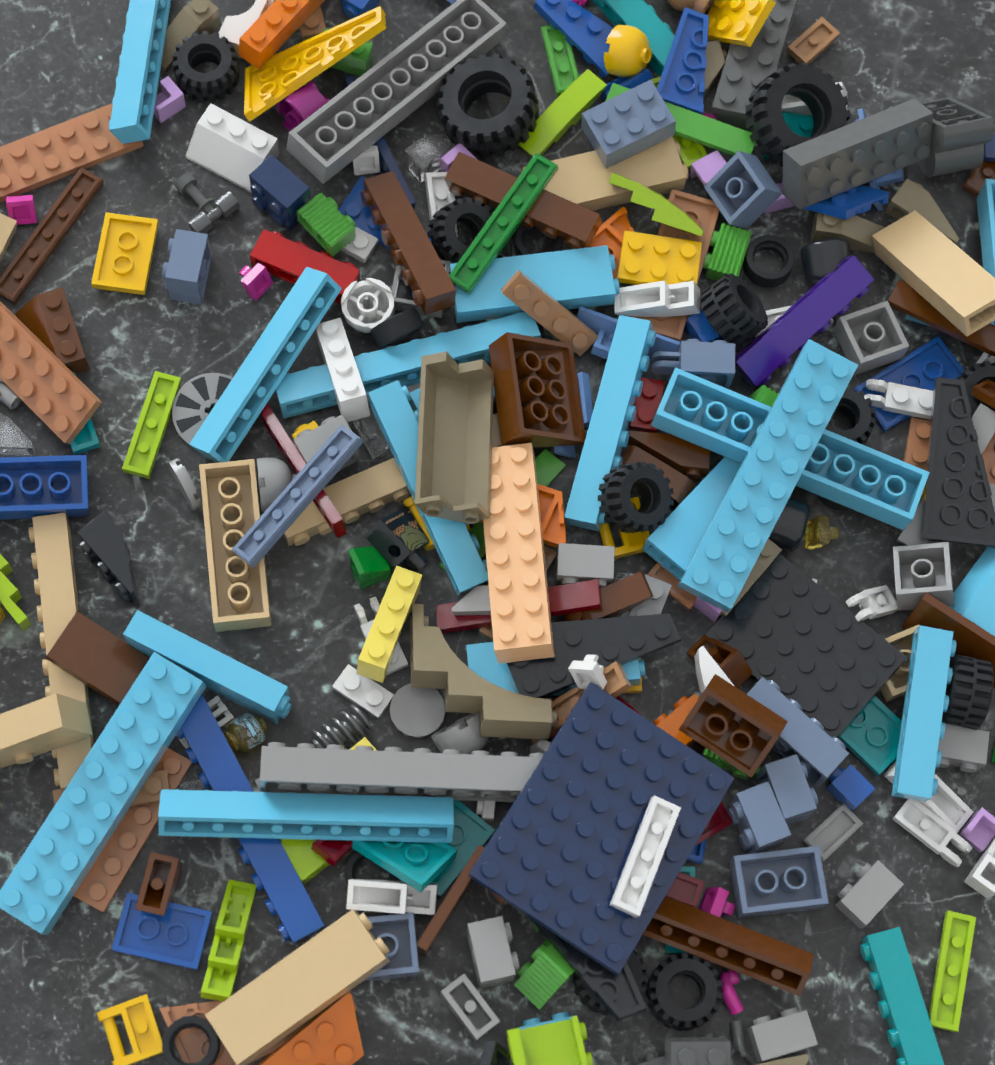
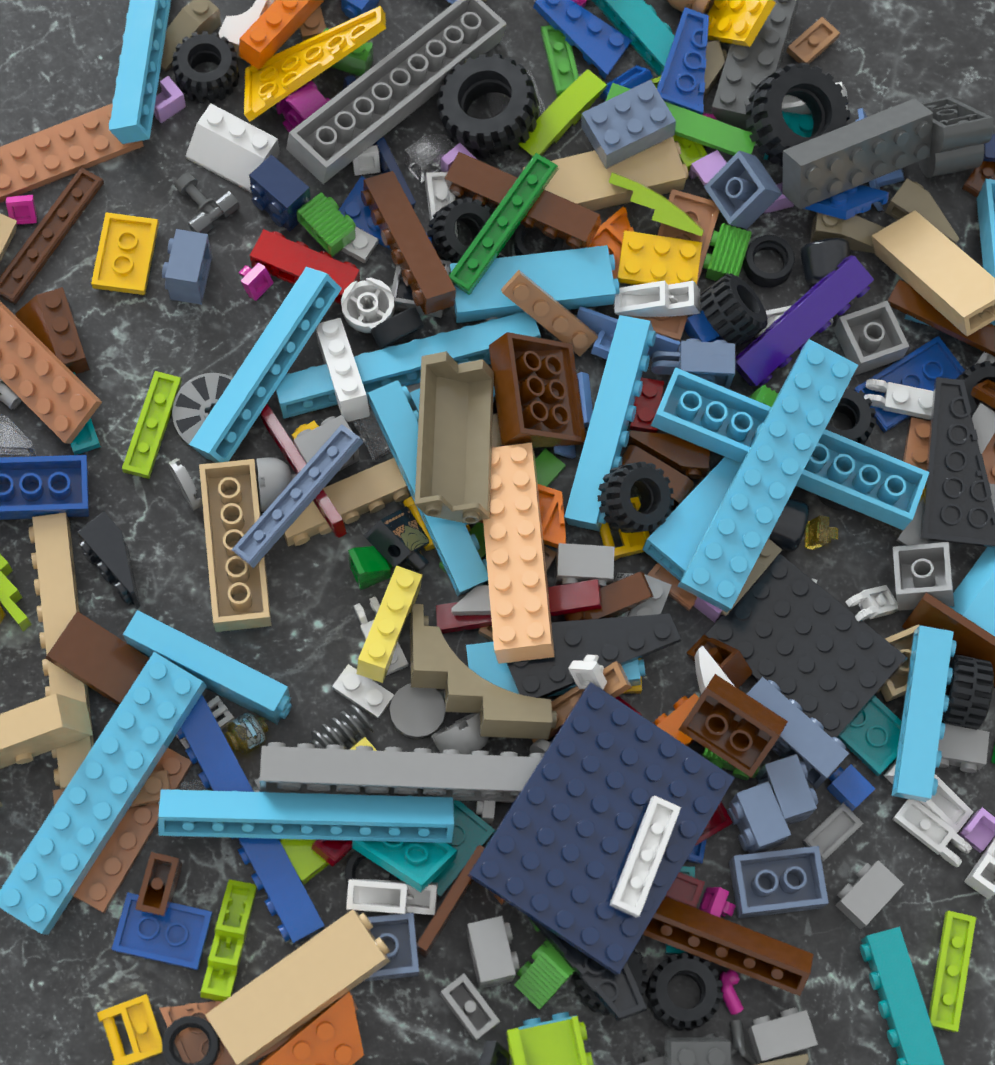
(627, 51): yellow cylinder -> none

